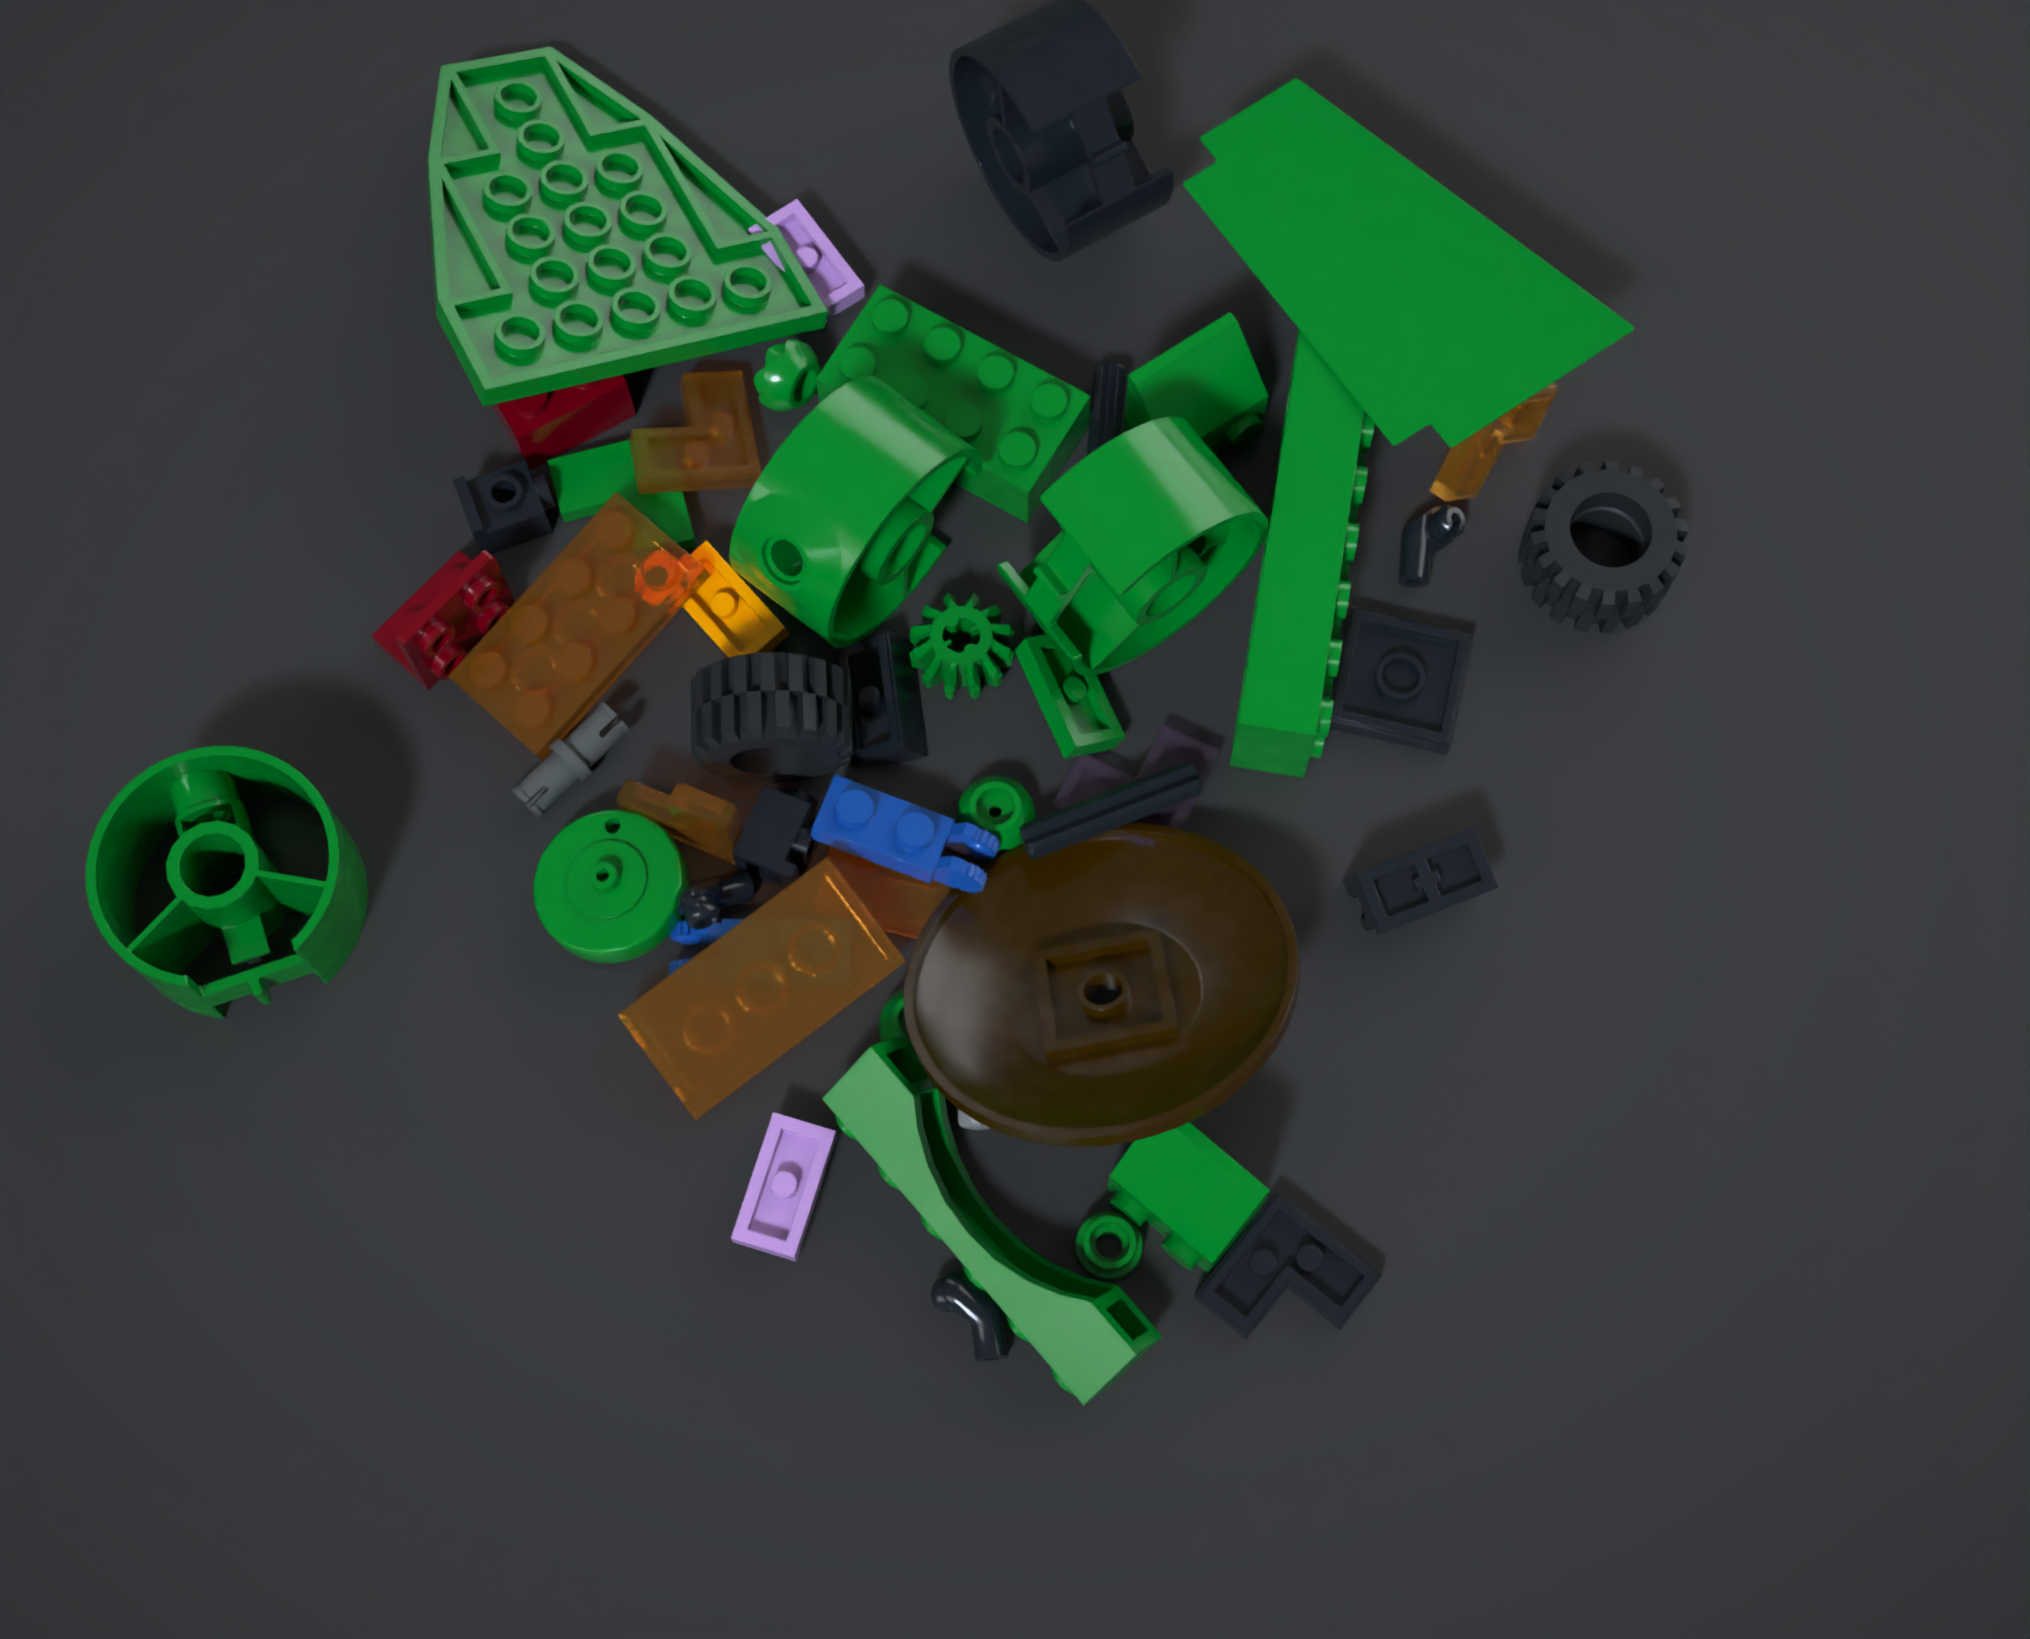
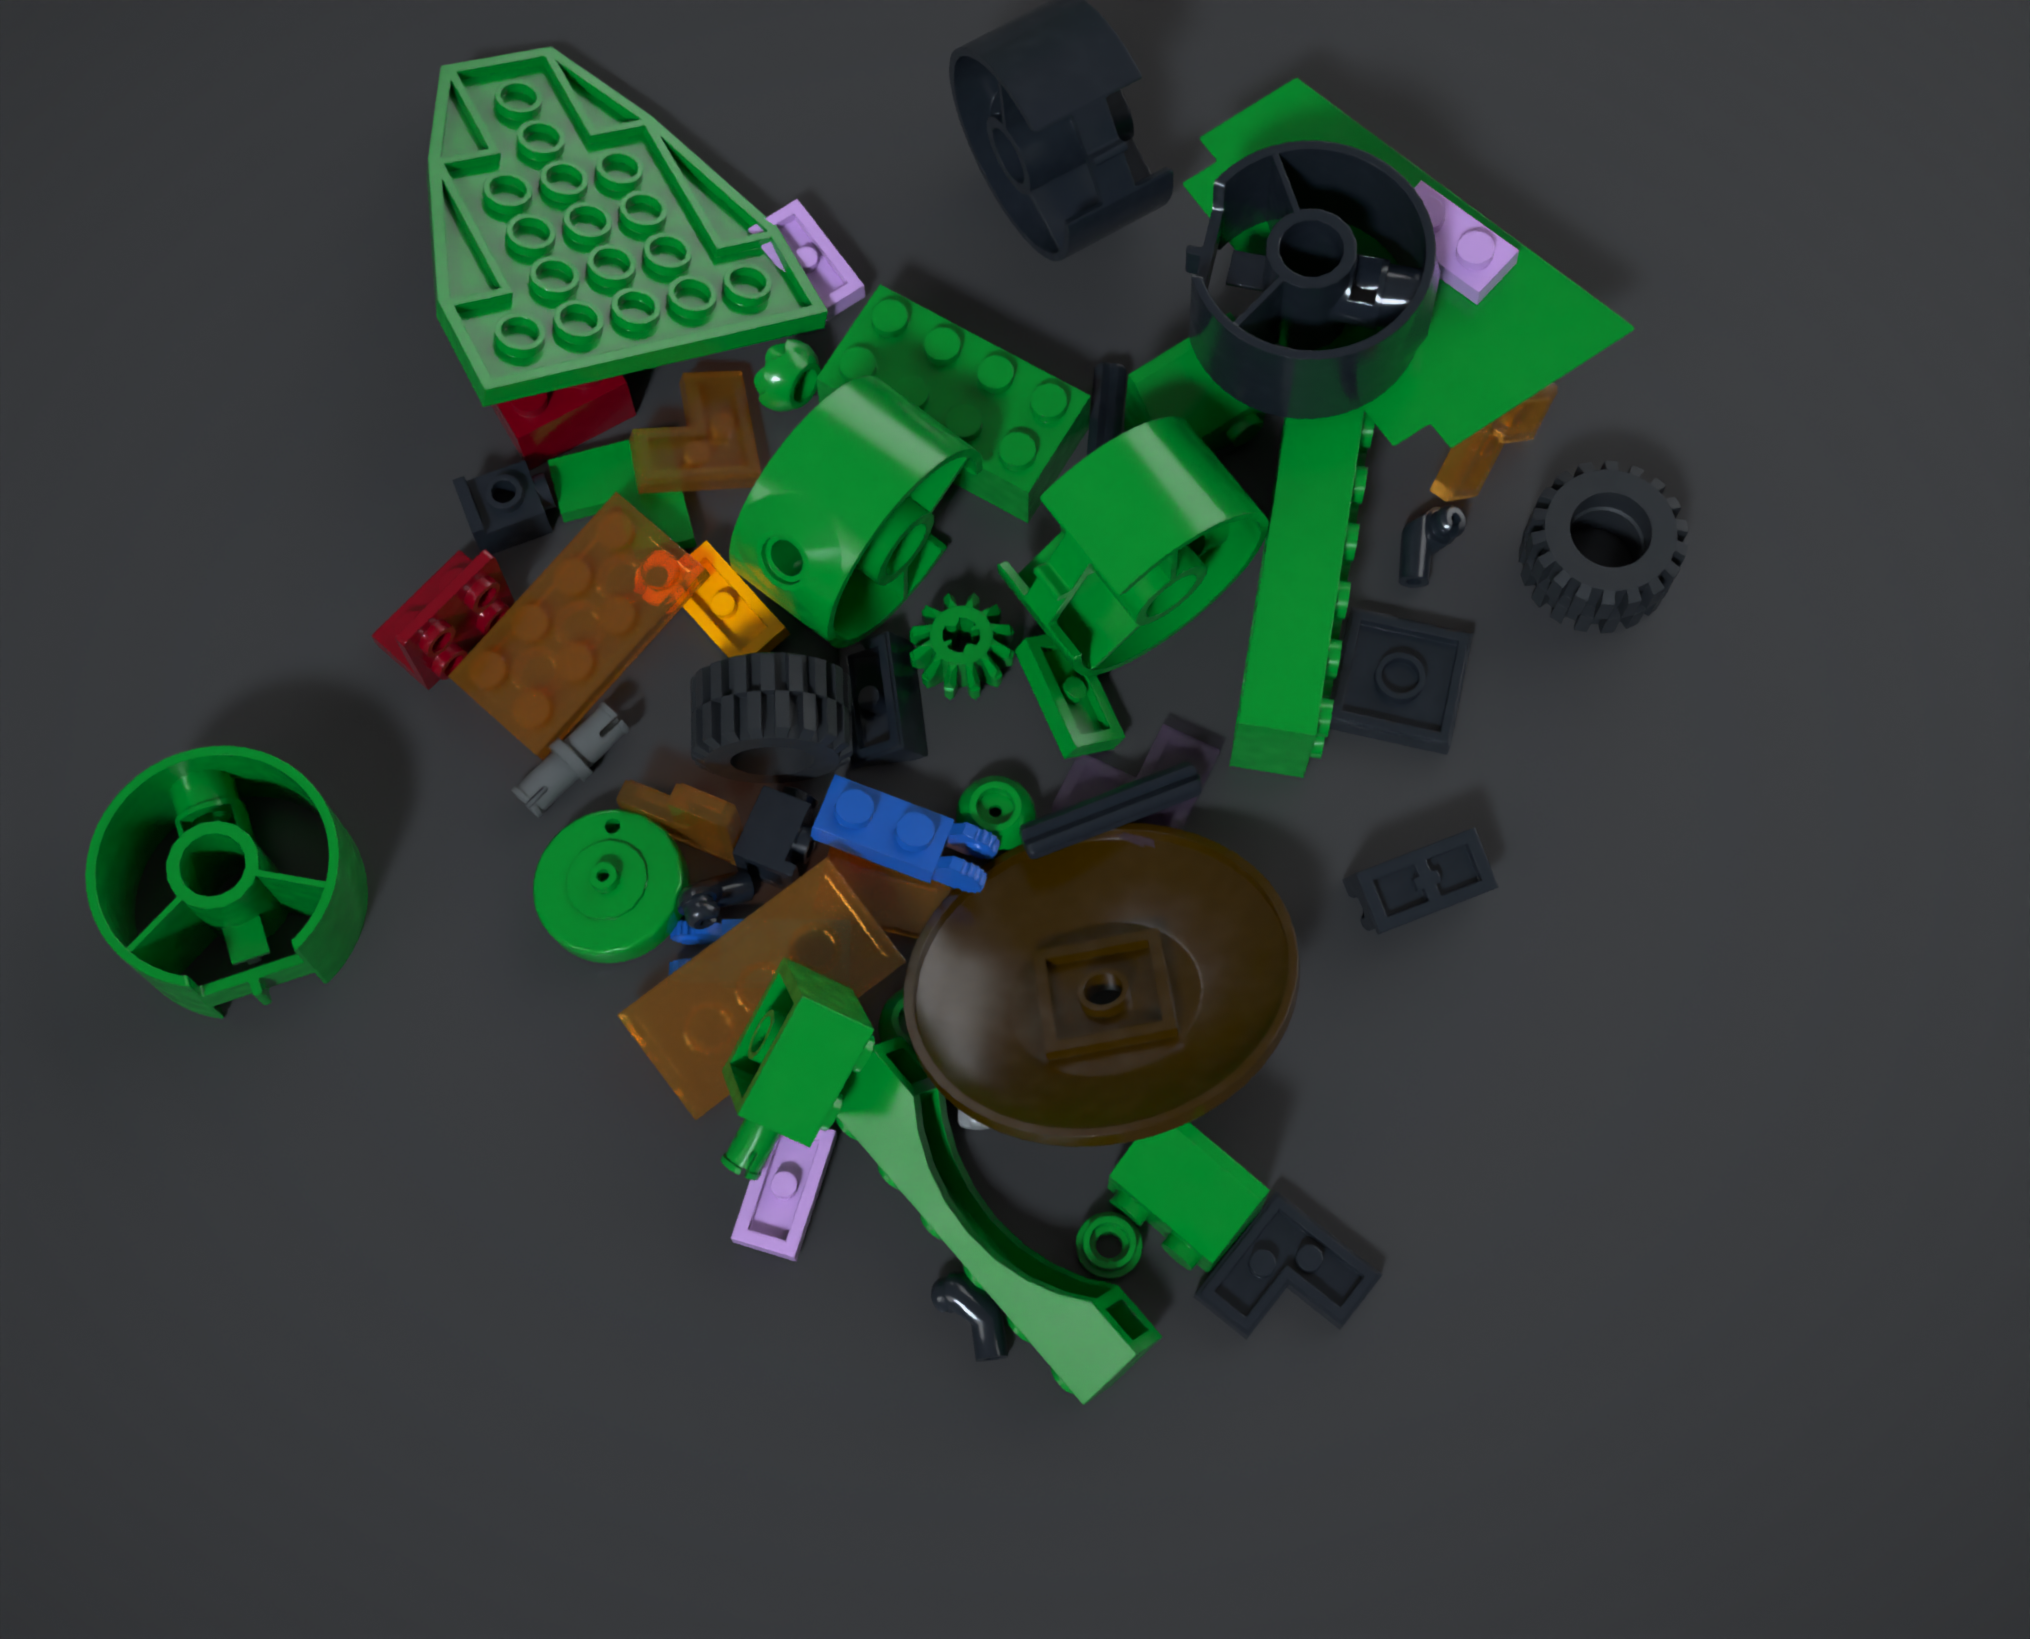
(793, 1063): none -> green brick
(1314, 279): none -> black animal
(1467, 252): none -> lavender plate

